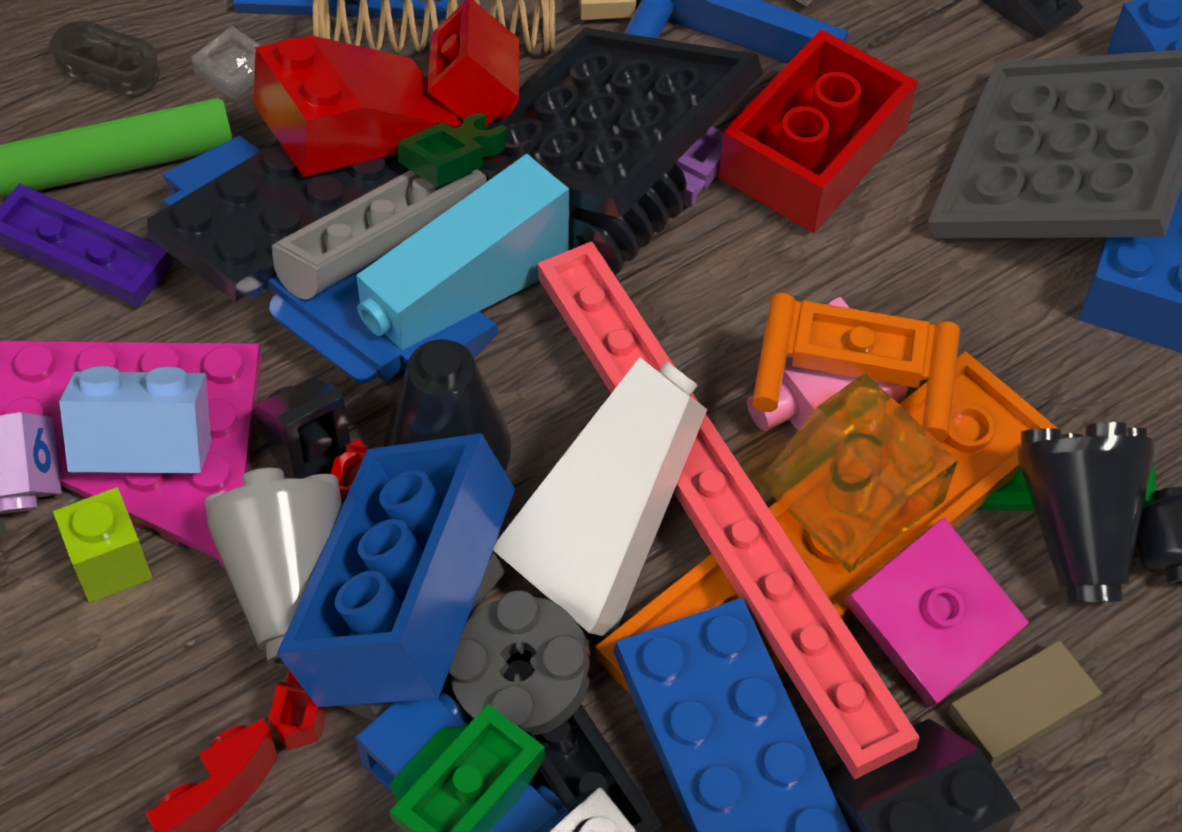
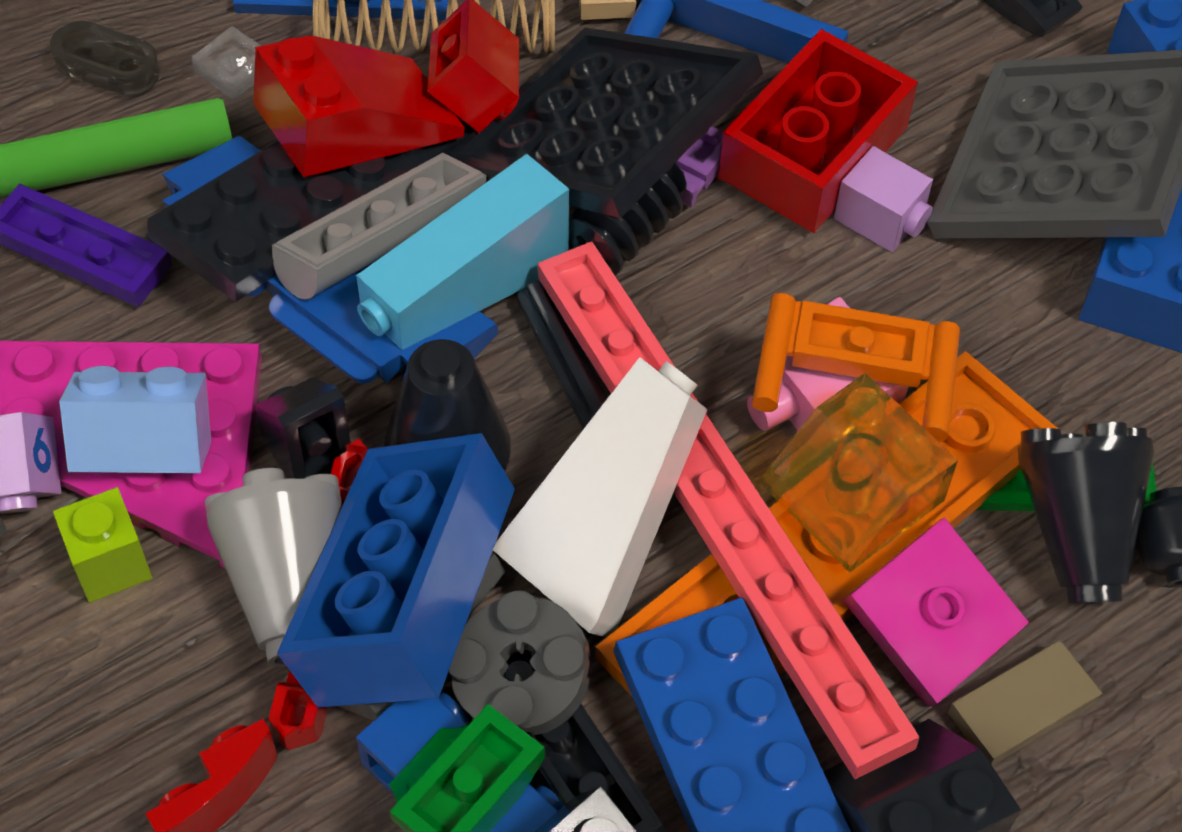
(448, 152): dark green plate -> none
(562, 352): none -> black axle
(884, 199): none -> lavender brick

